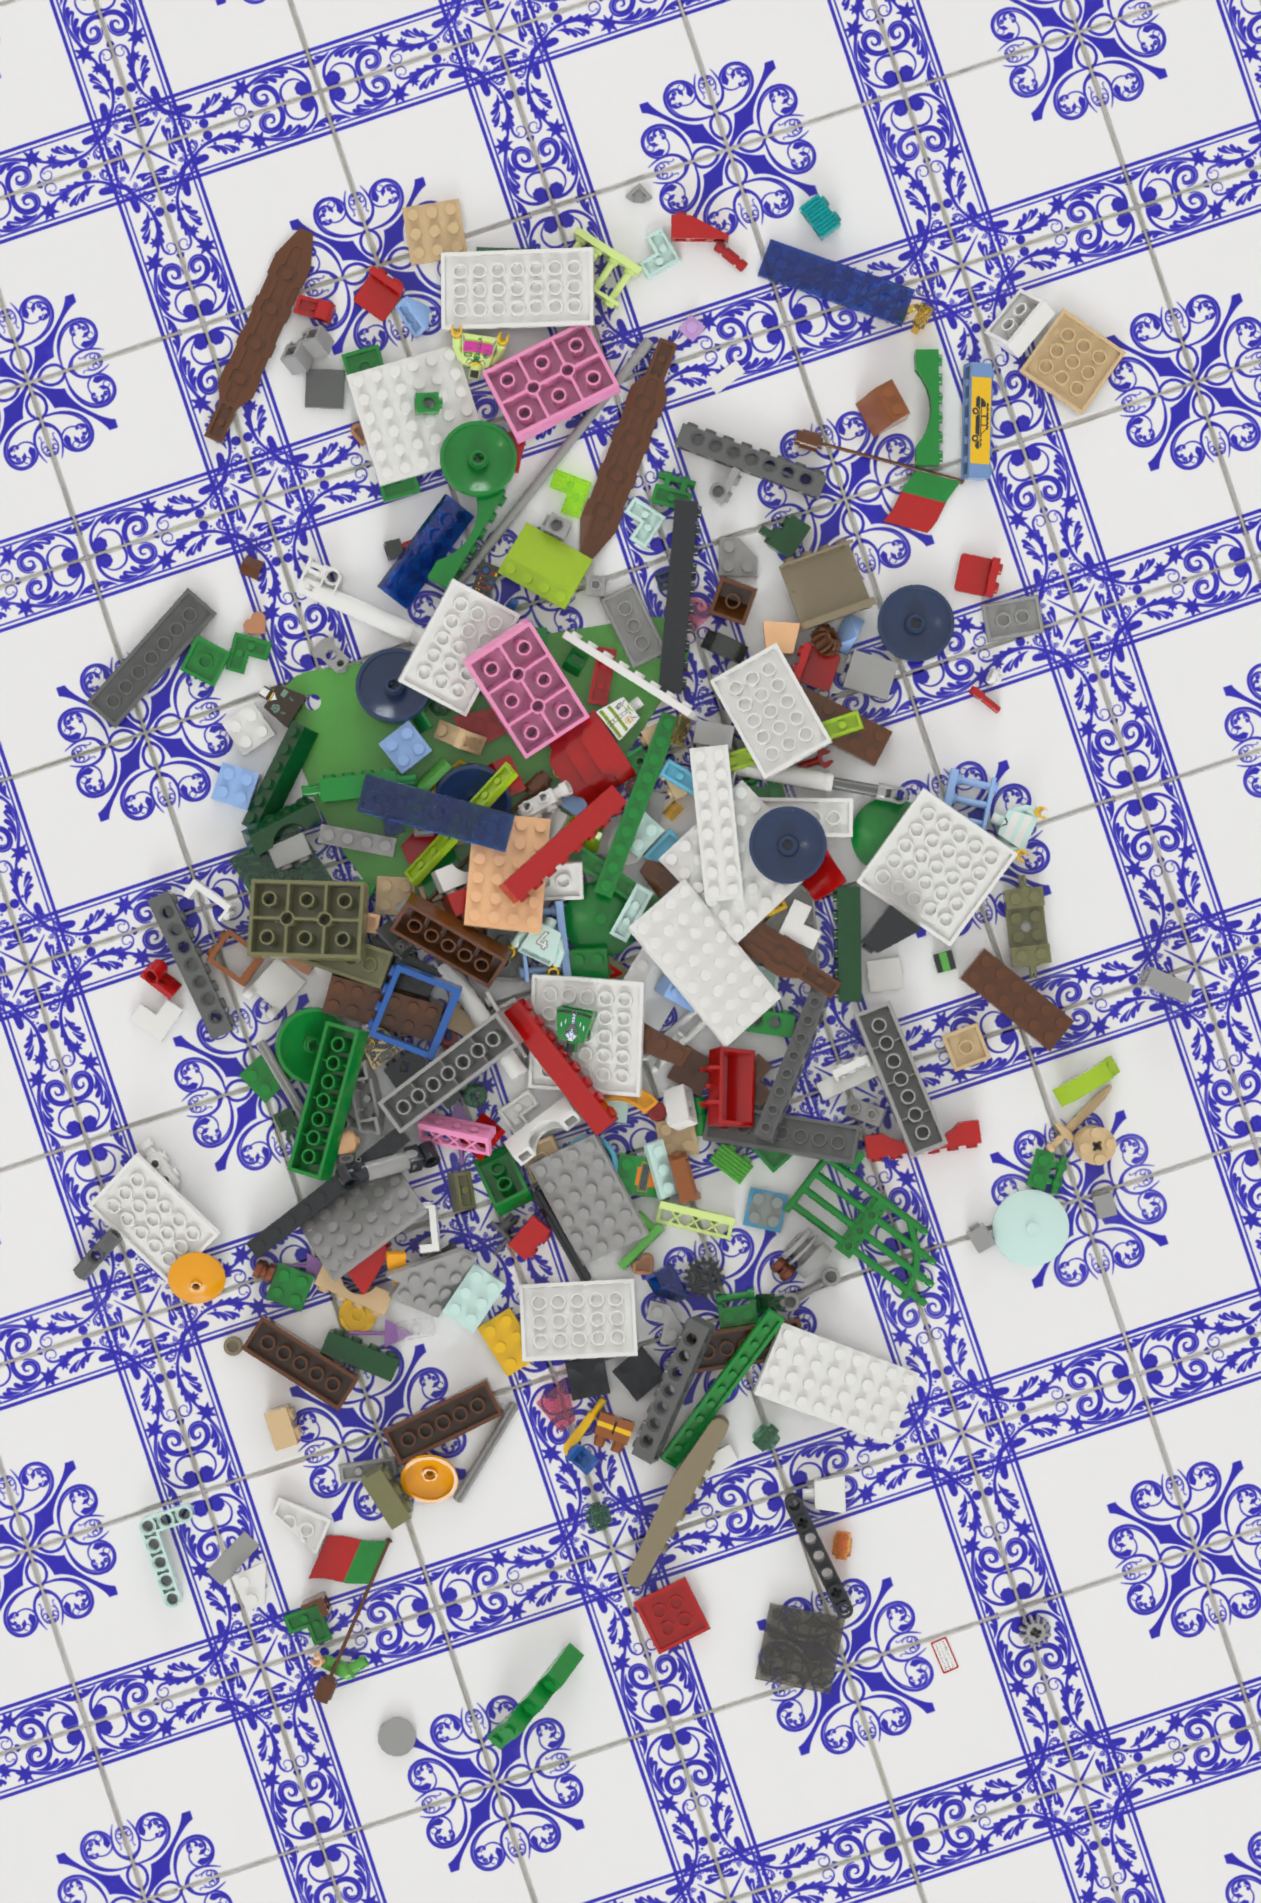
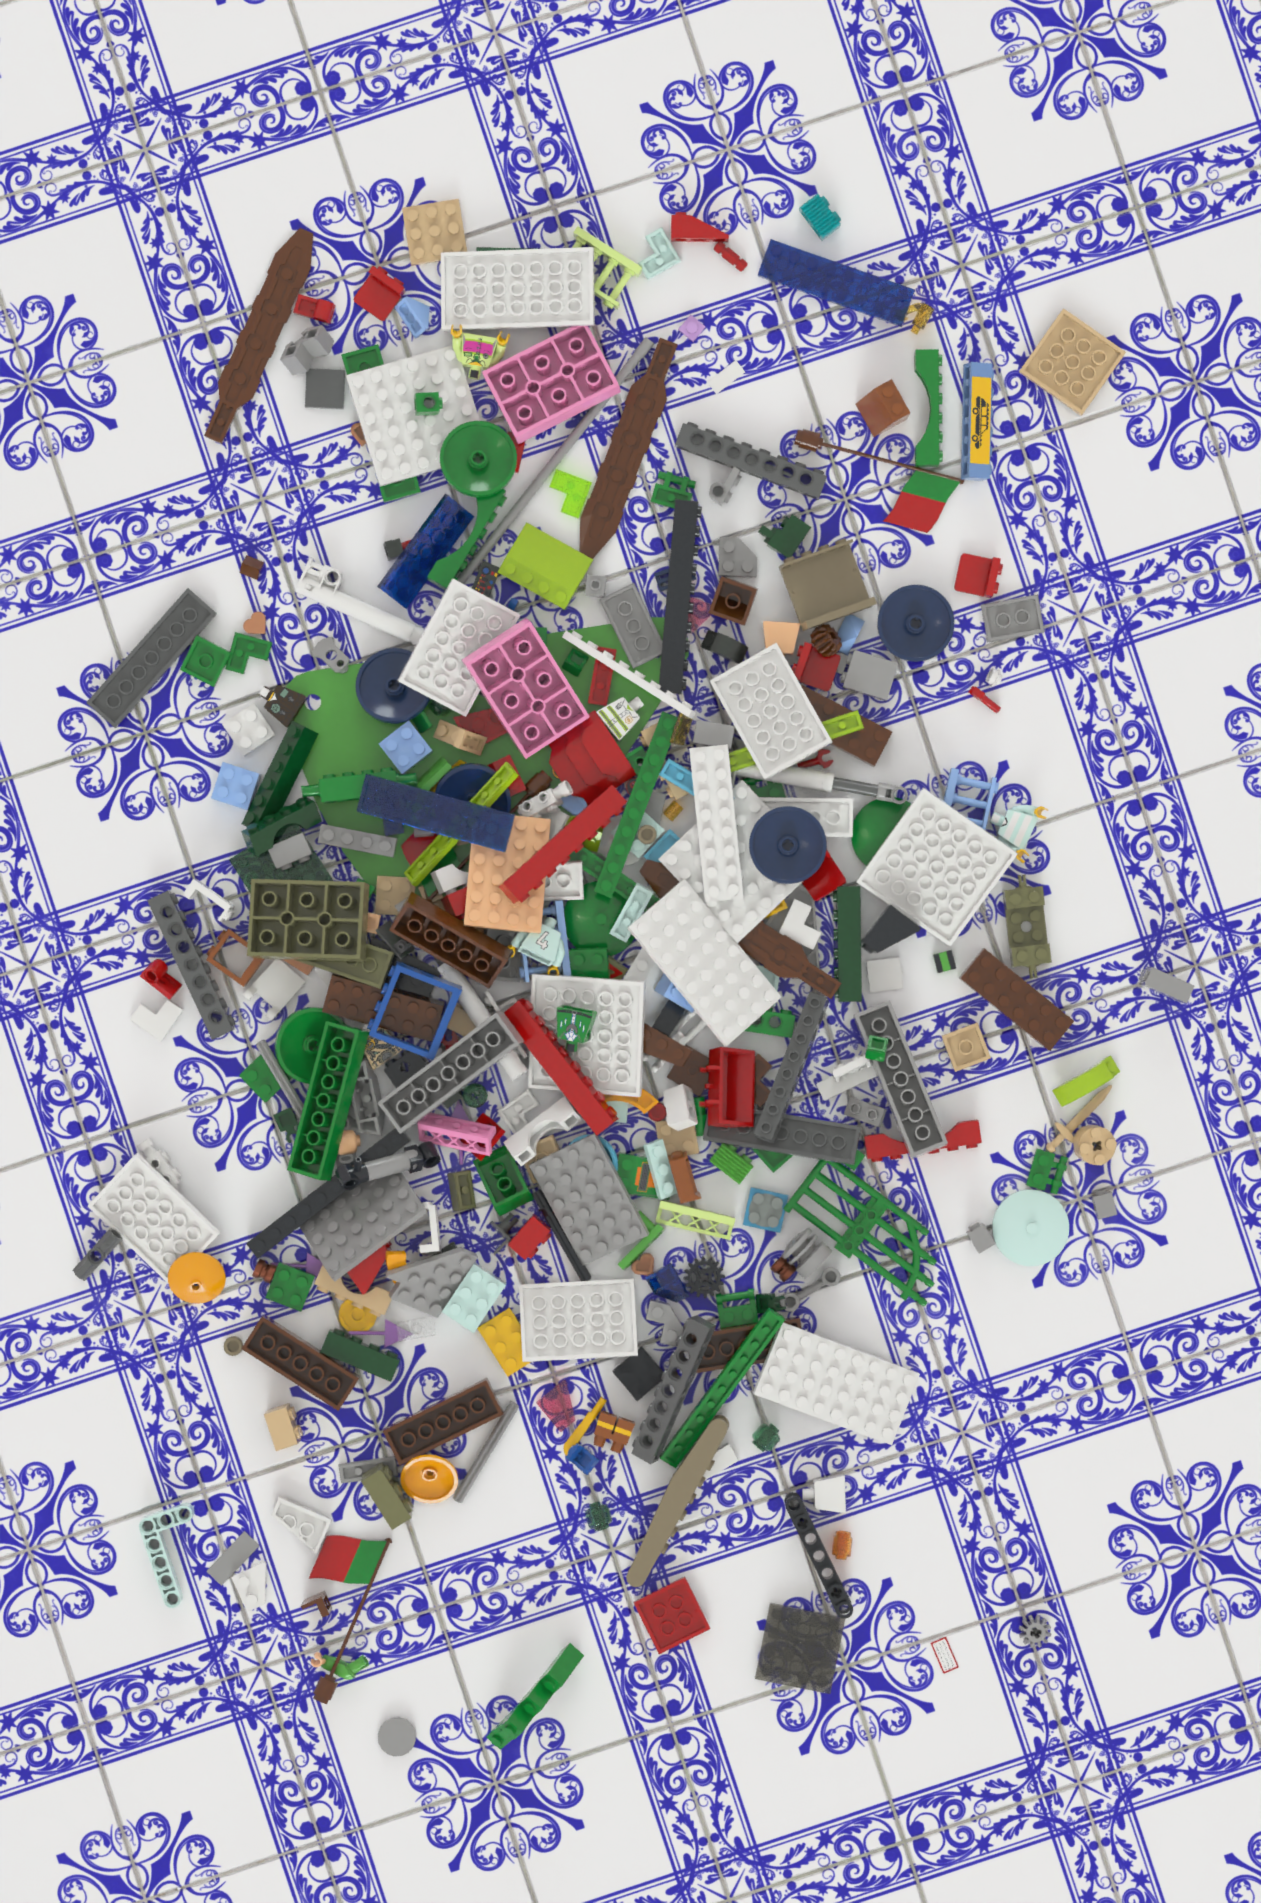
(311, 1619): green tile -> none
(563, 532): light grey brick -> none
(587, 1378): black brick -> none
(638, 195): light grey tile -> none
(647, 834): none -> dark tan tile
(648, 519): light aqua tile -> none
(668, 1018): none -> black slope
(876, 1048): none -> green slope
(1019, 322): white slope -> none

